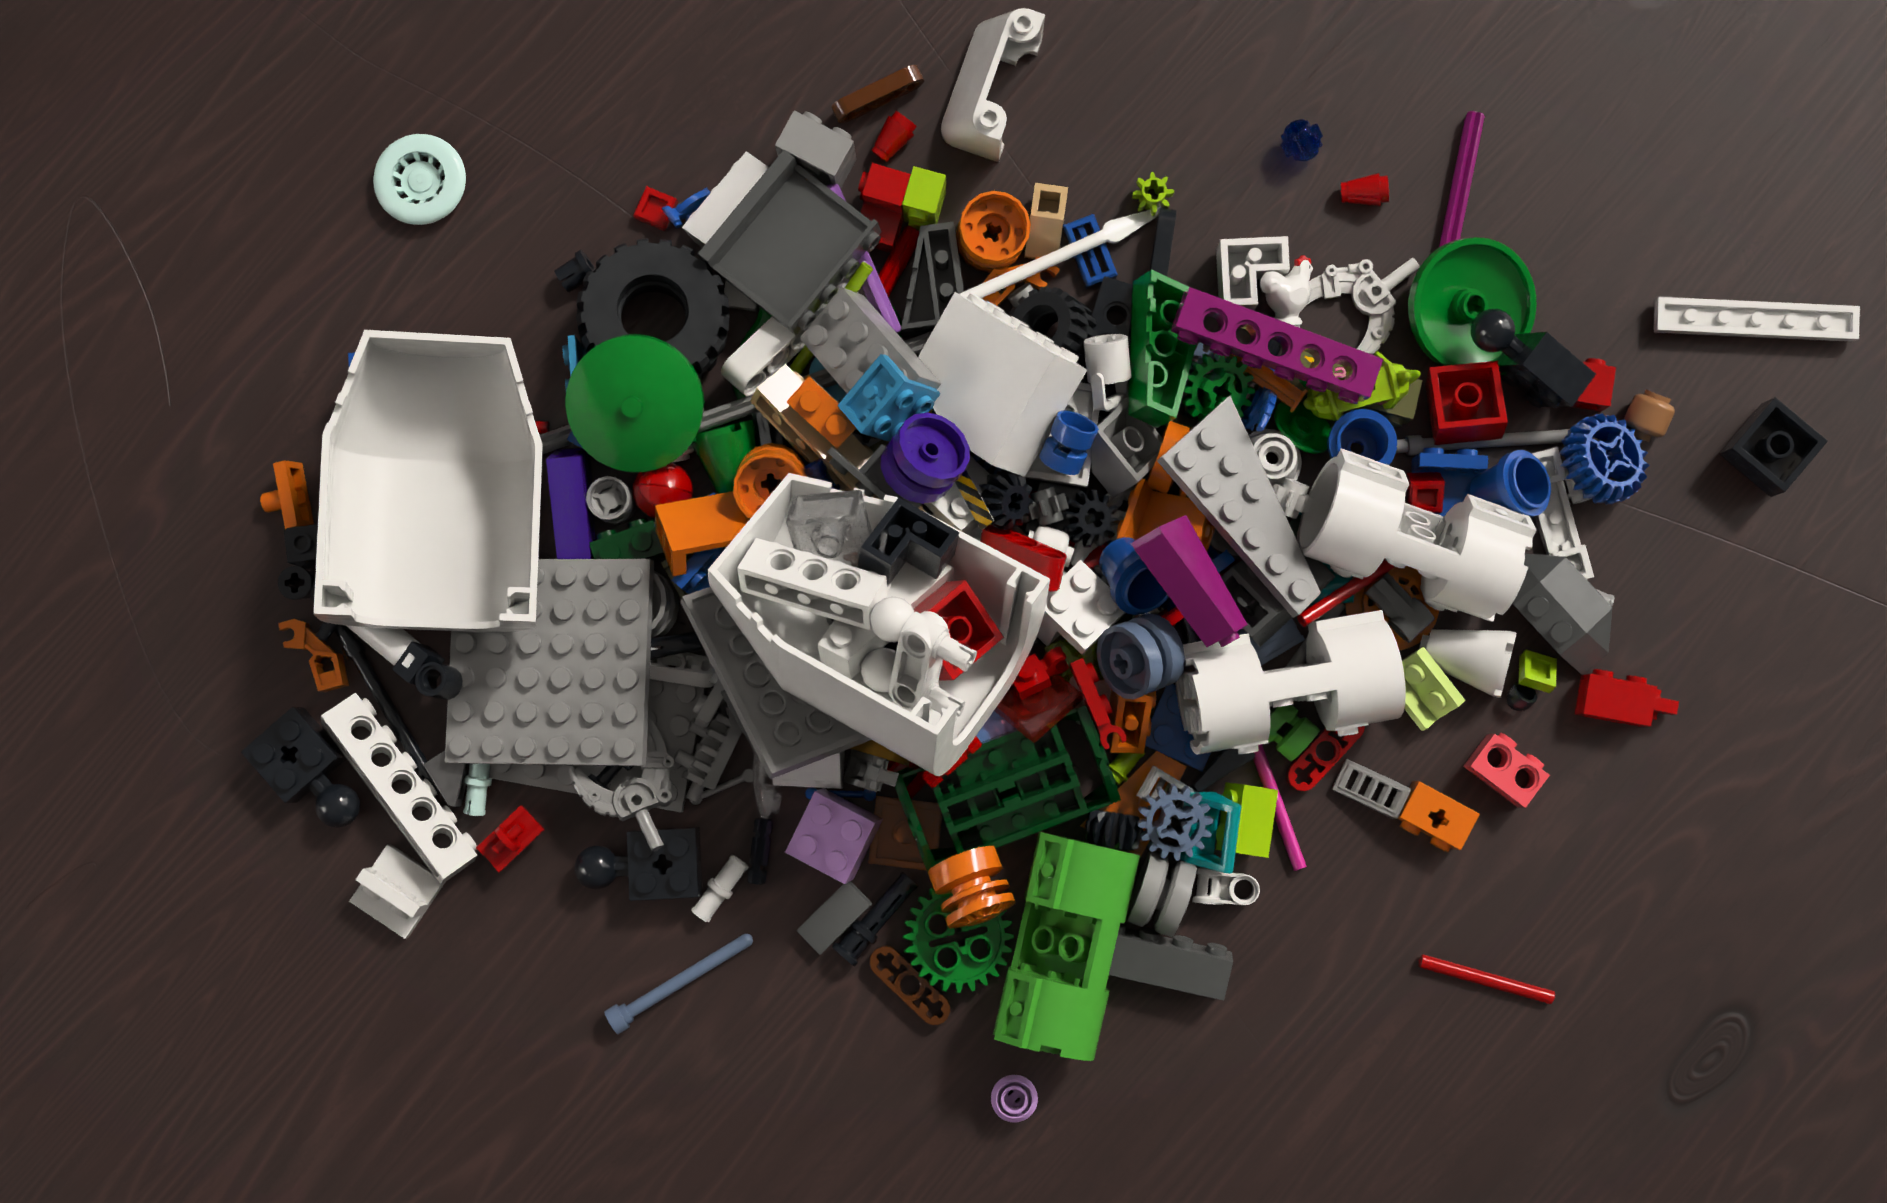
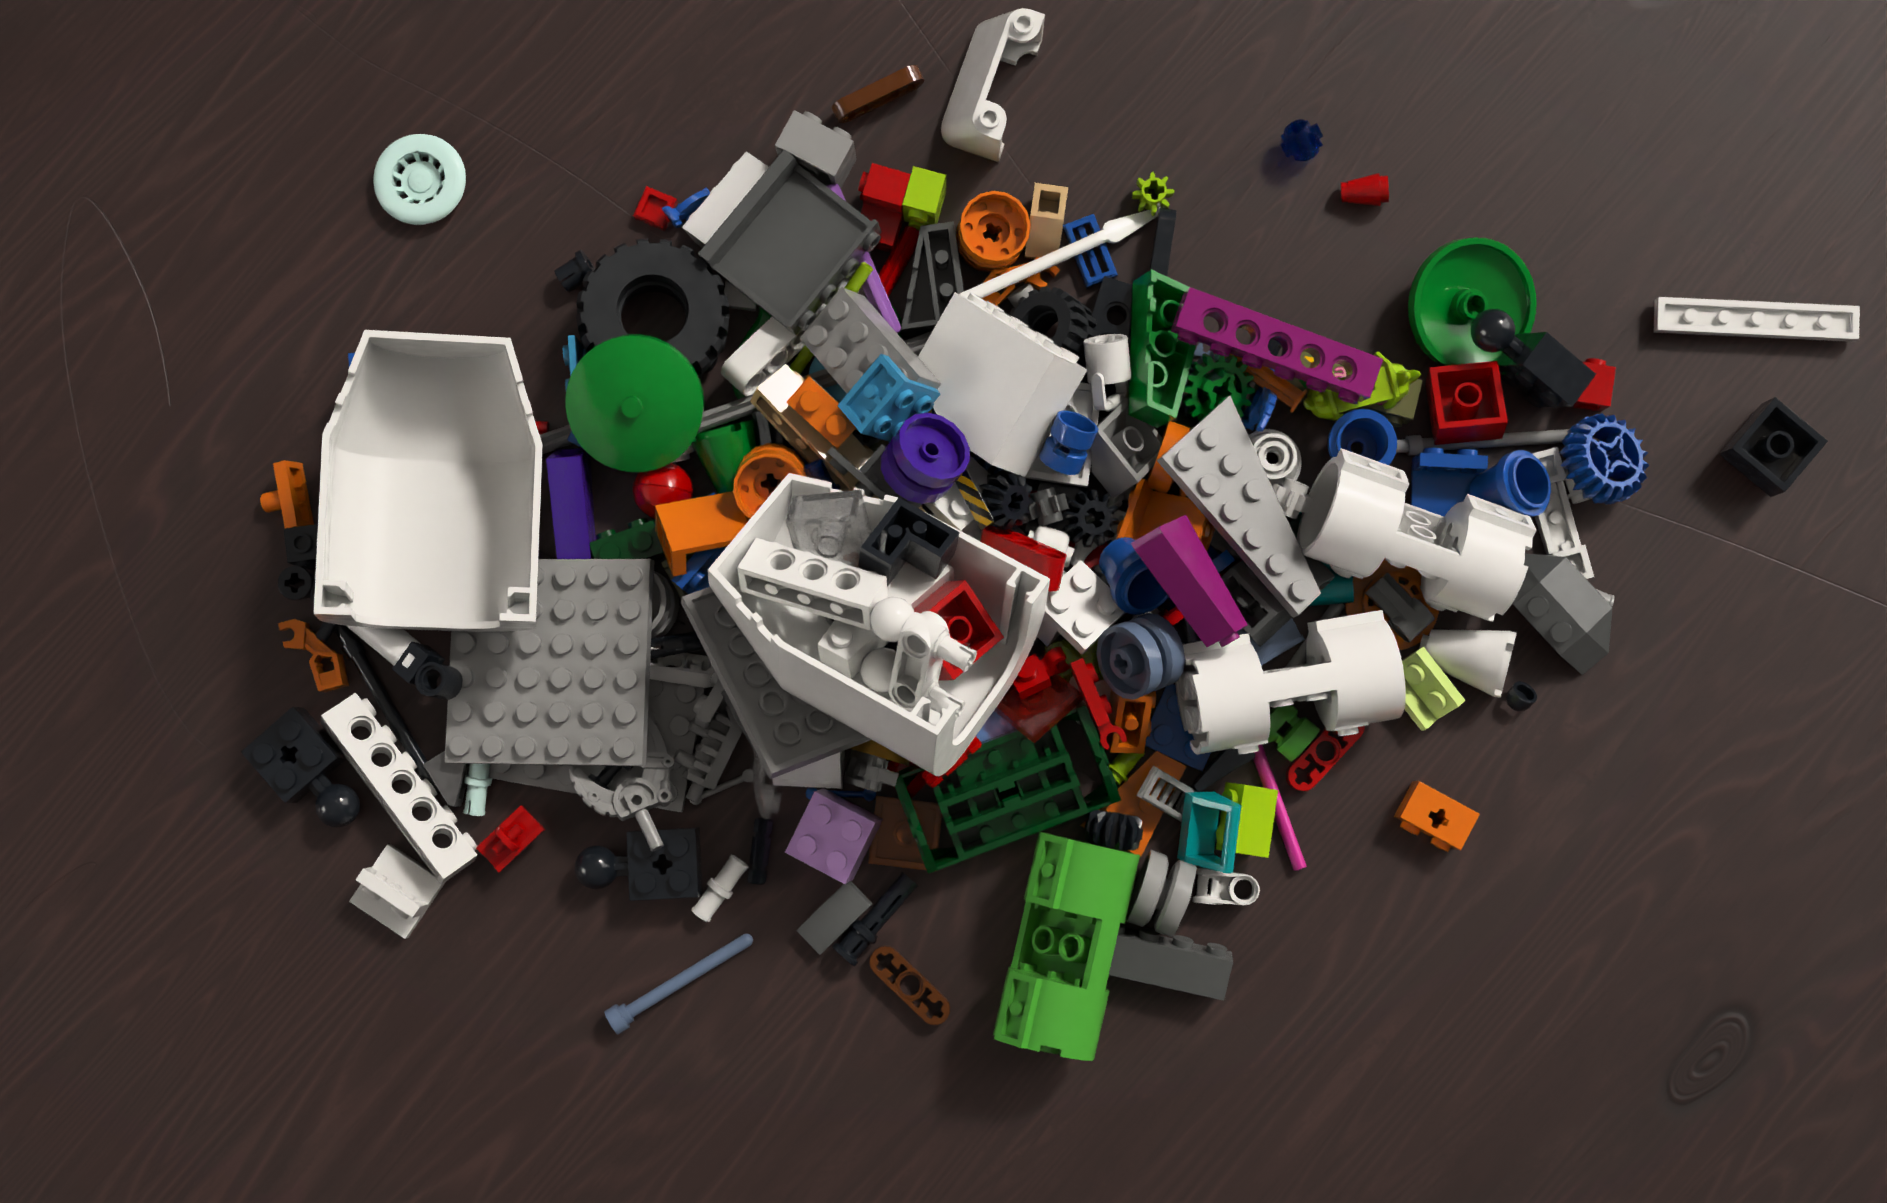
(611, 500): light grey wheel -> none
(893, 136): red cone -> none
(965, 967): green gear -> none
(974, 894): orange wheel -> none
(1005, 1104): lavender cone -> none
(1162, 826): sand blue gear -> none
(1244, 262): white brick -> none
(1288, 293): white animal -> none
(1302, 428): green dish -> none
(1341, 595): red piece -> none
(1368, 294): white bar -> none
(1398, 802): light grey slope -> none
(1426, 491): red slope -> none
(1462, 177): magenta axle -> none
(1486, 979): red bar -> none
(1503, 776): coral brick -> none
(1537, 671): lime plate -> none
(1620, 700): red hinge -> none
(1649, 415): medium nougat head -> none

